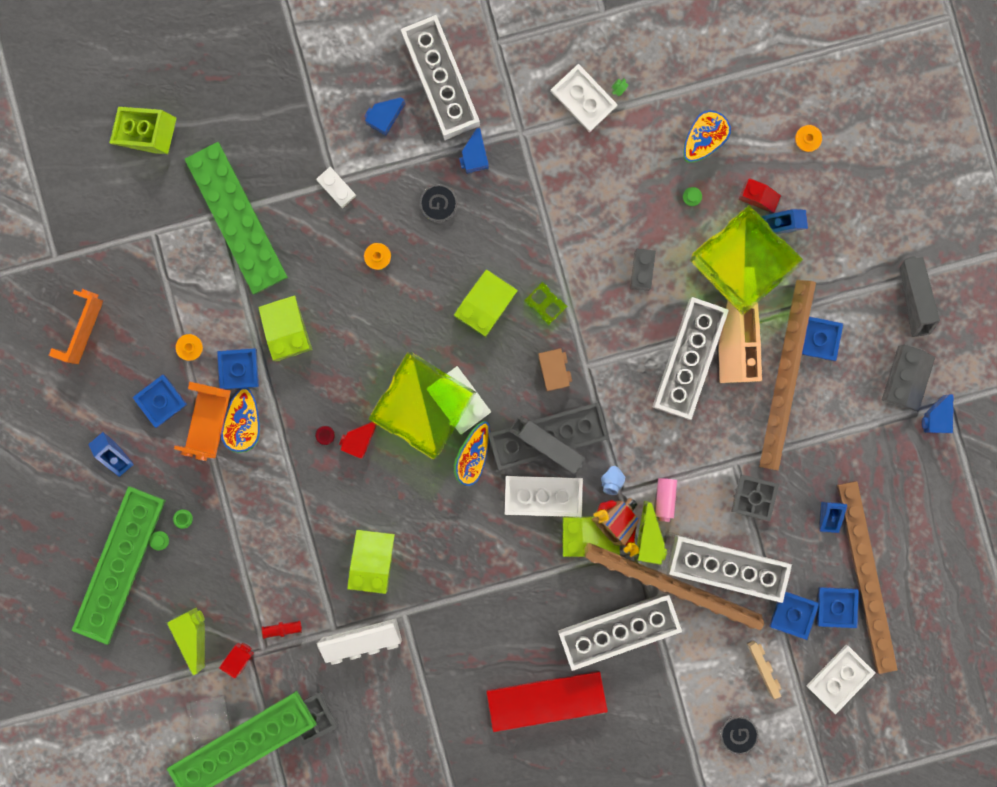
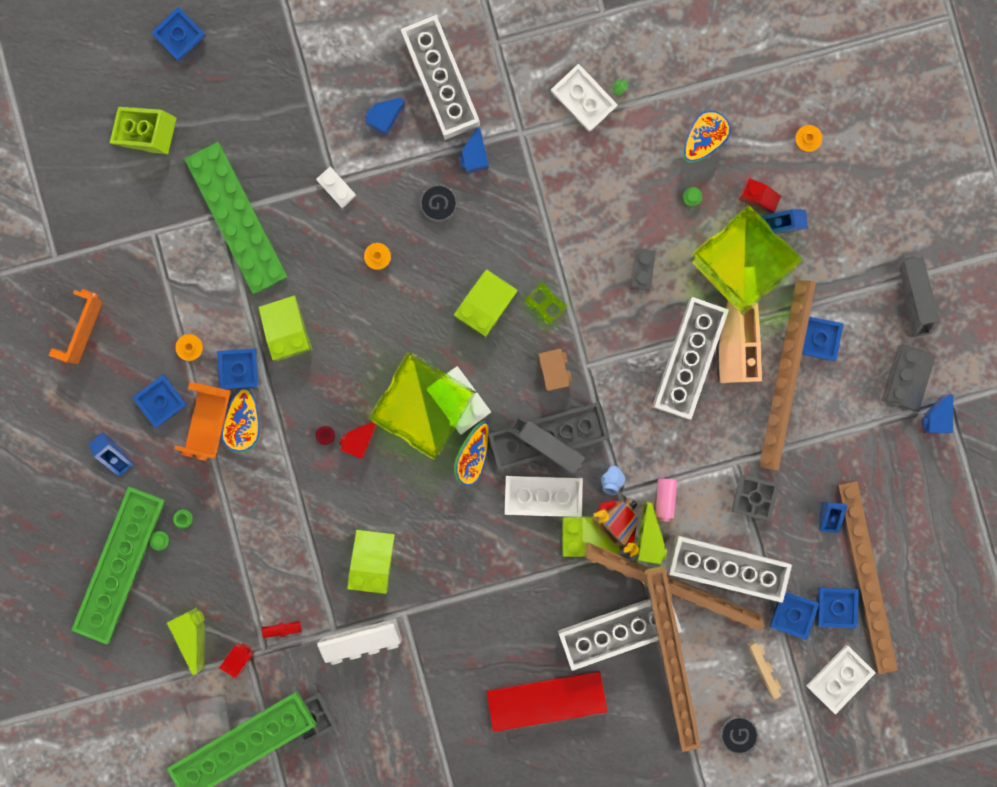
(178, 34): none -> blue plate
(672, 658): none -> medium nougat plate

